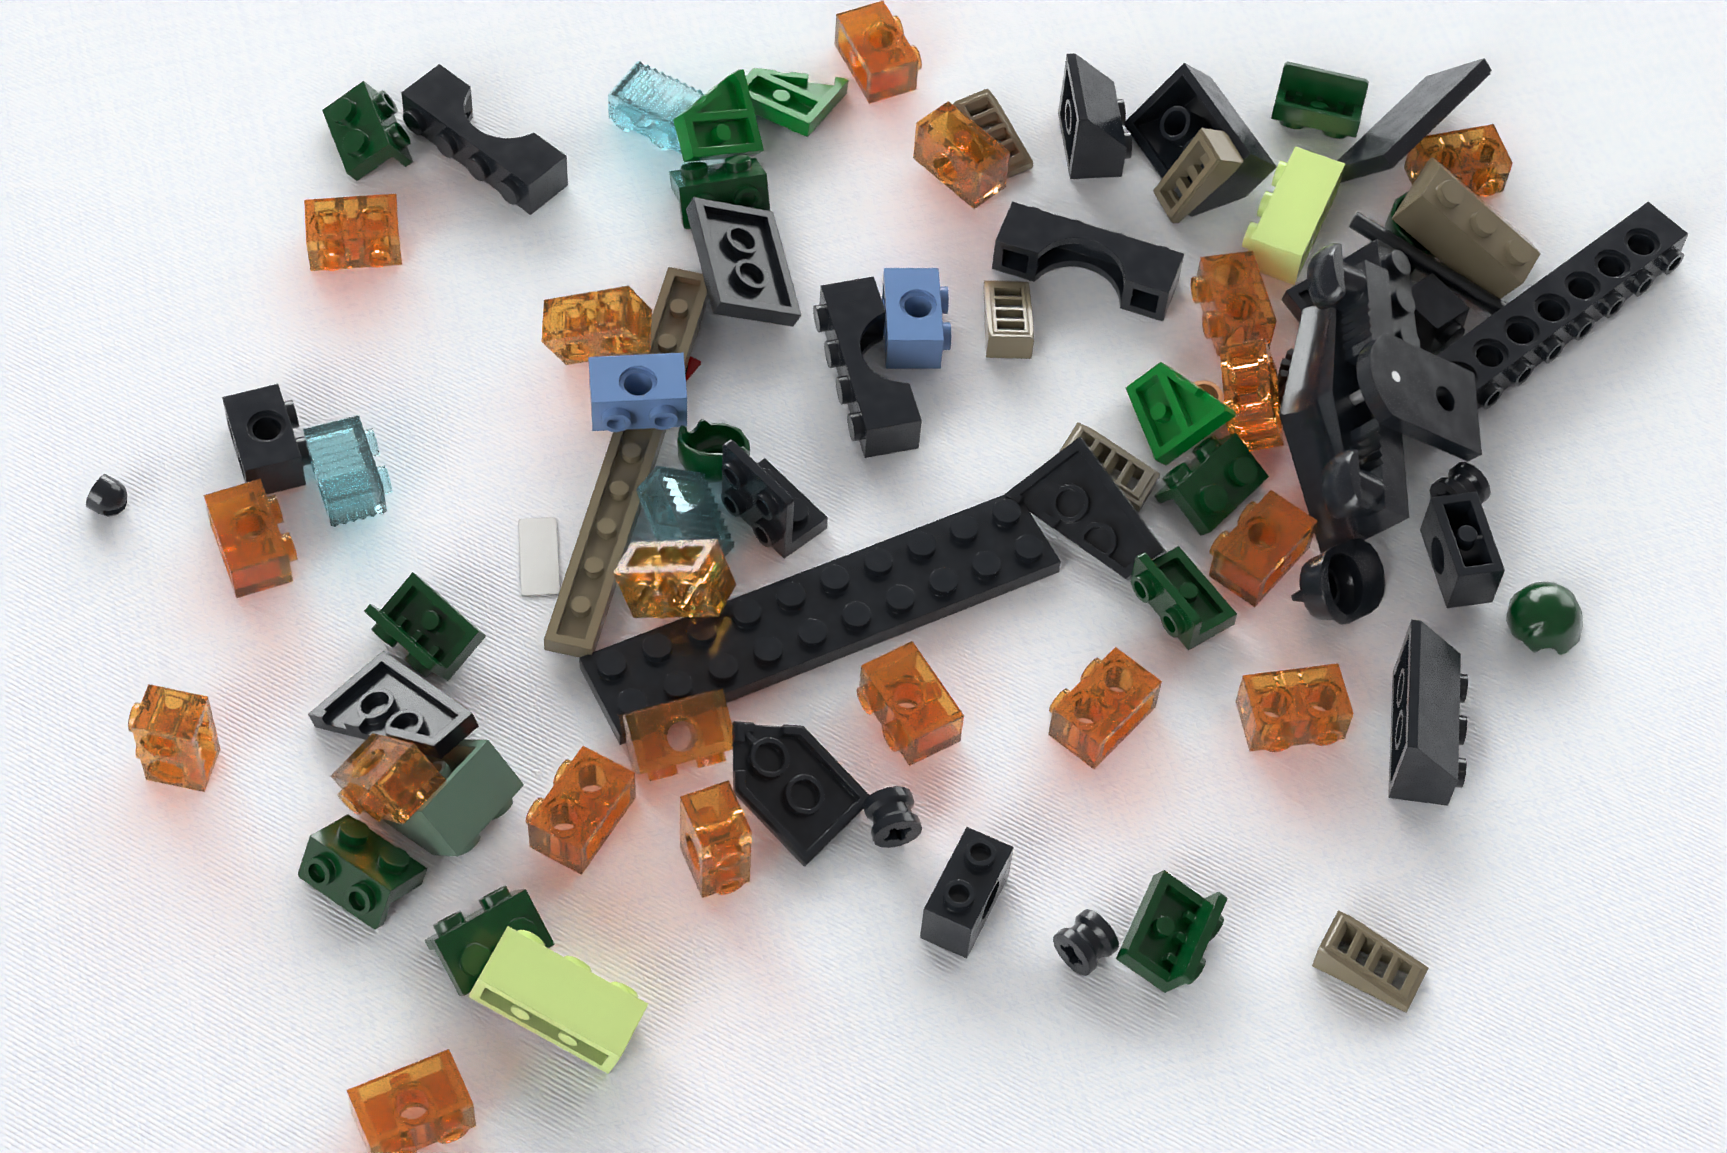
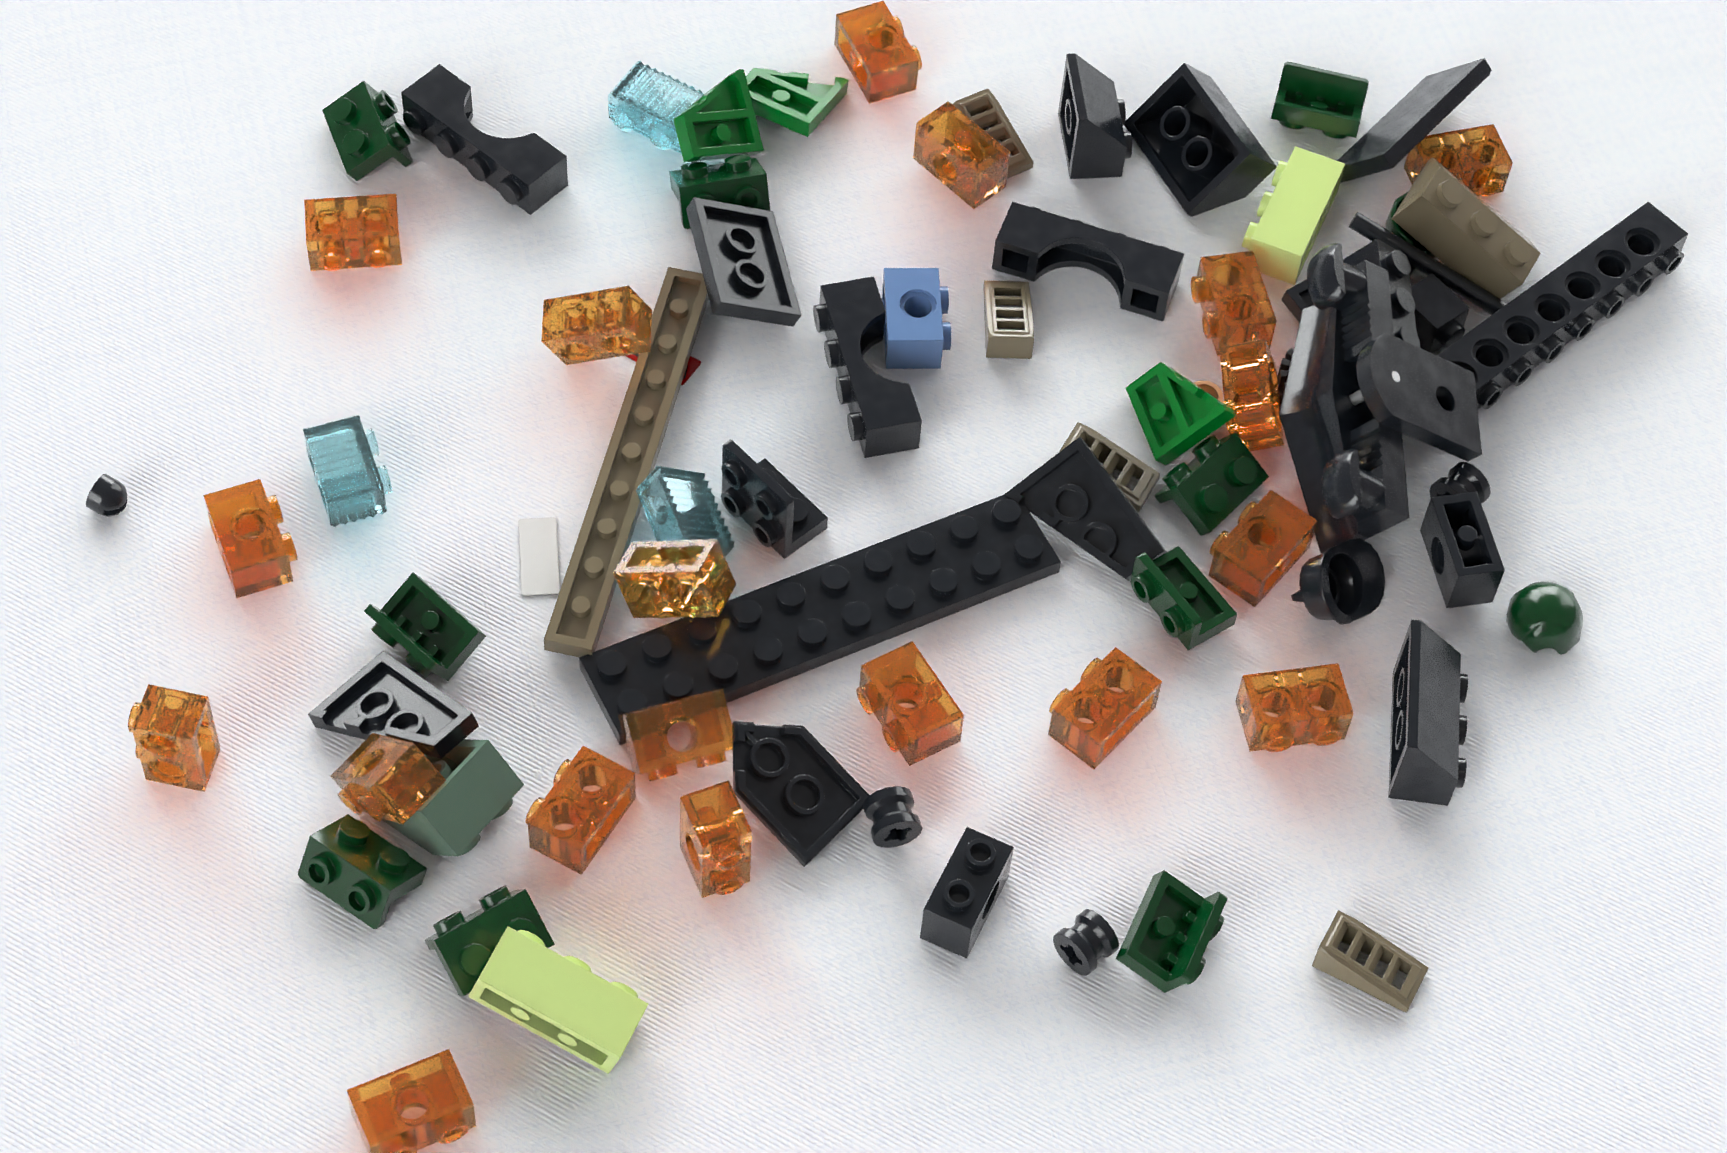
(265, 439): black brick -> none
(638, 392): medium blue brick -> none
(702, 447): dark green hair -> none
(1219, 161): dark tan slope -> none

